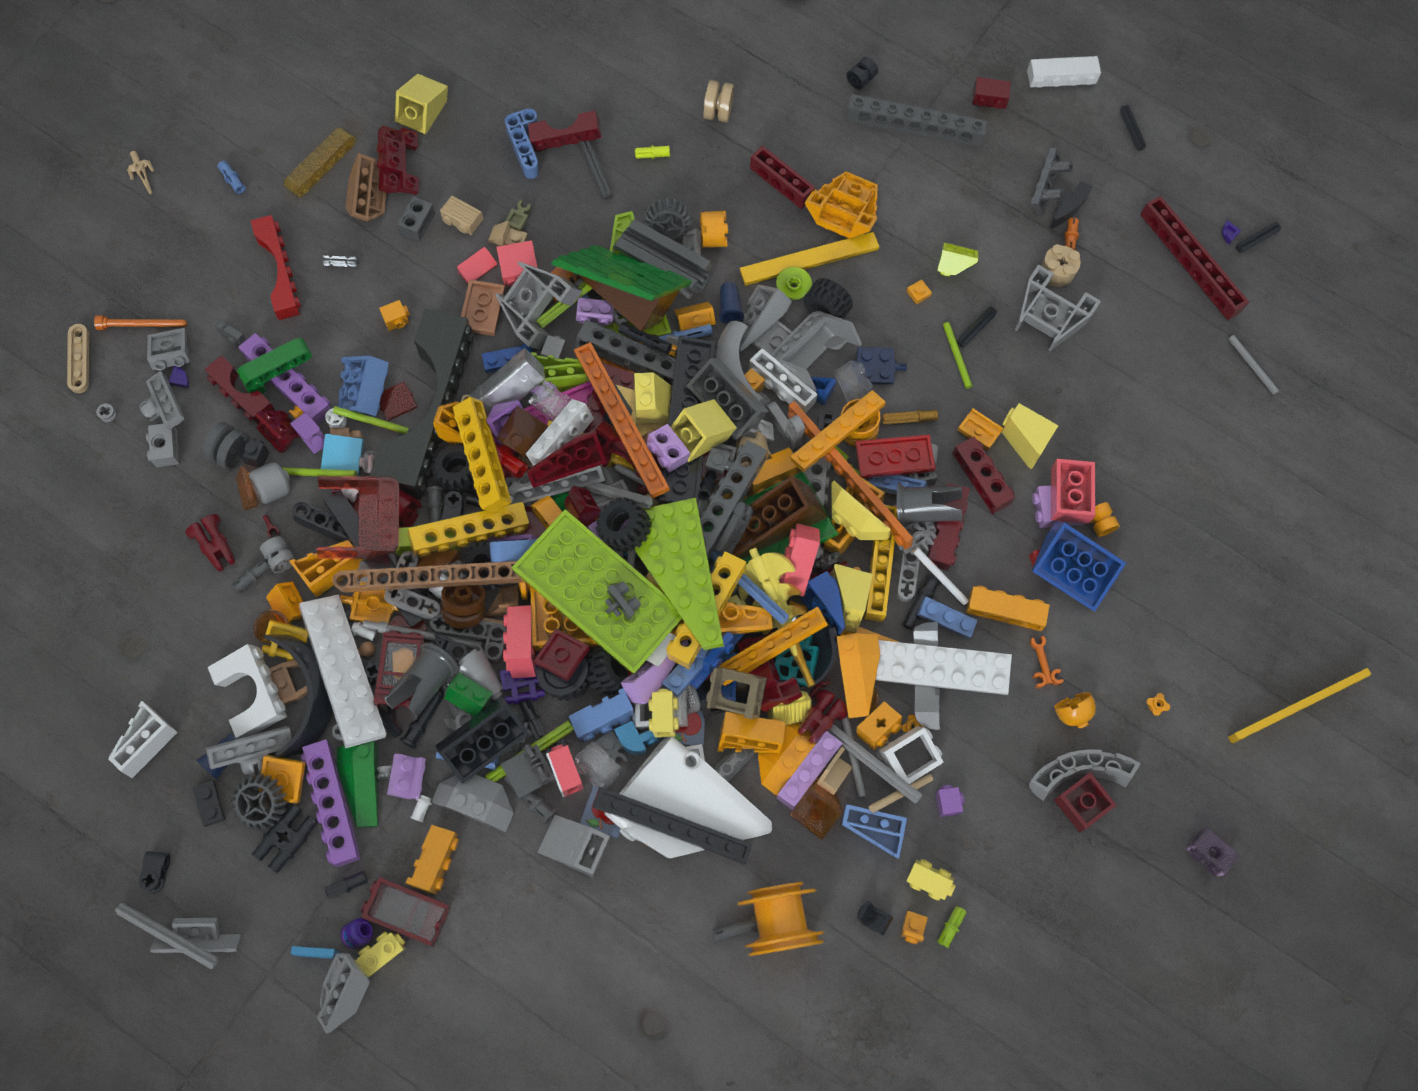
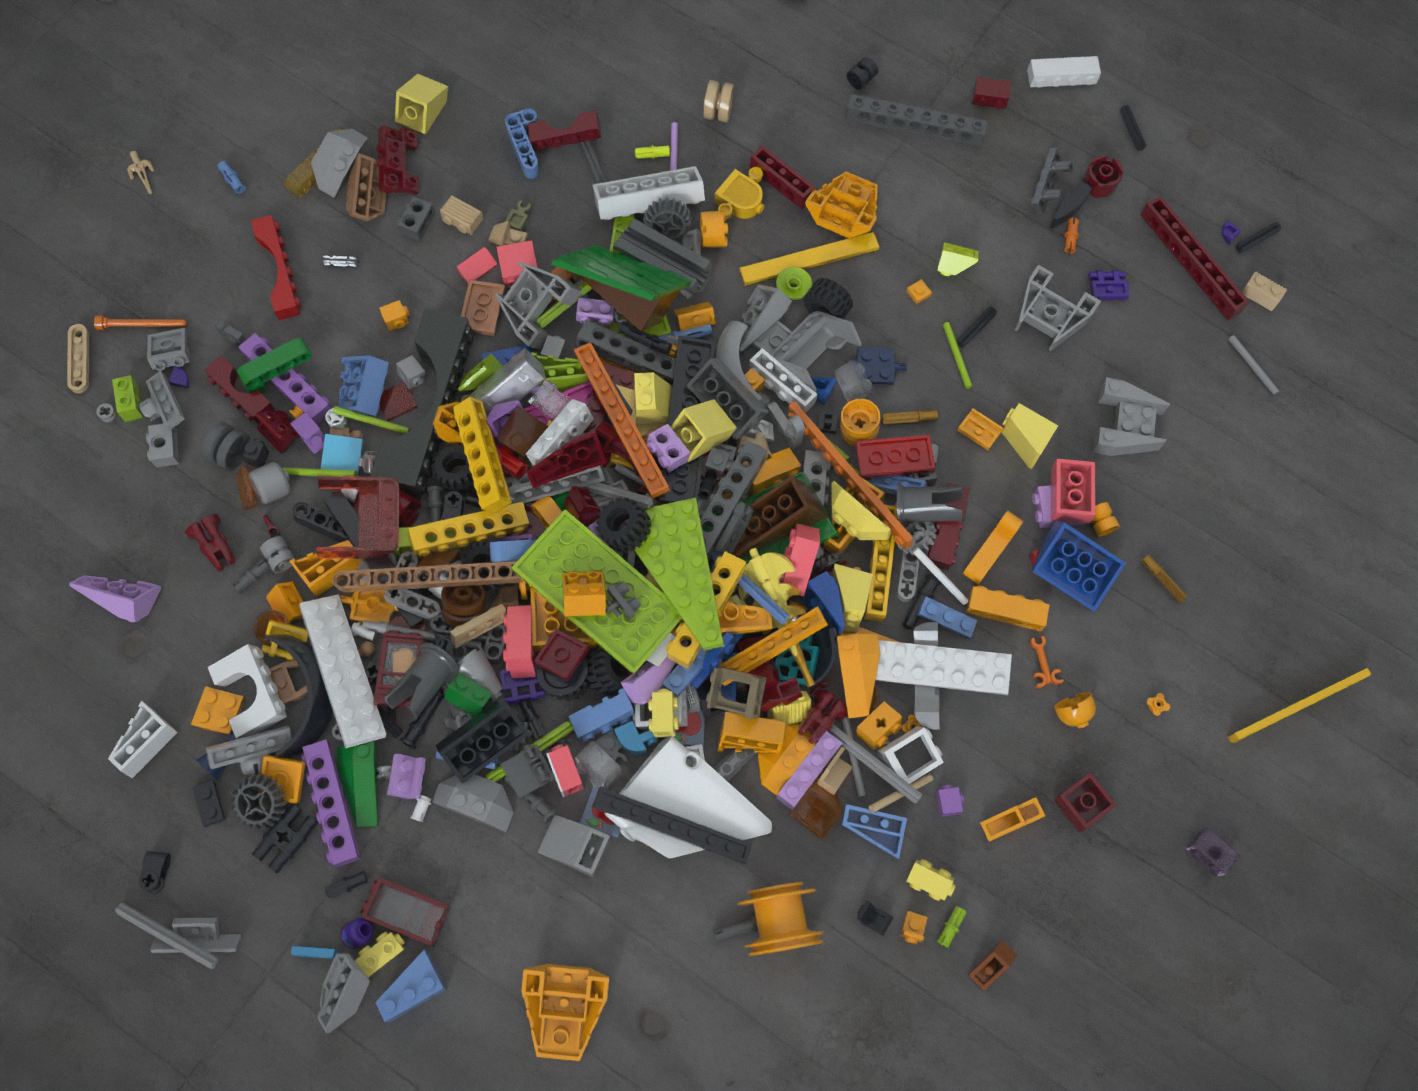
(119, 597): none -> lavender wedge
(127, 398): none -> lime brick
(216, 710): none -> light orange plate
(336, 159): none -> light grey wedge
(410, 372): none -> light grey brick
(412, 988): none -> medium blue wedge
(434, 860): light orange wedge -> none
(478, 626): none -> tan plate
(480, 373): none -> lime slope
(563, 1007): none -> light orange wedge
(583, 593): none -> light orange slope
(636, 193): none -> white brick
(674, 145): none -> lavender bar
(730, 303): dark blue plant -> none
(741, 194): none -> yellow piece
(837, 431): light orange plate -> none
(993, 547): none -> light orange beam
(993, 965): none -> dark orange slope
(994, 500): dark red brick -> none
(1012, 819): none -> light orange slope
(1063, 263): tan brick -> none
(1080, 763): light grey brick -> none
(1103, 175): none -> dark red brick
(1109, 290): none -> dark purple plate
(1133, 420): none -> light grey wedge
(1157, 571): none -> pearl gold axle
(1263, 291): none -> tan brick

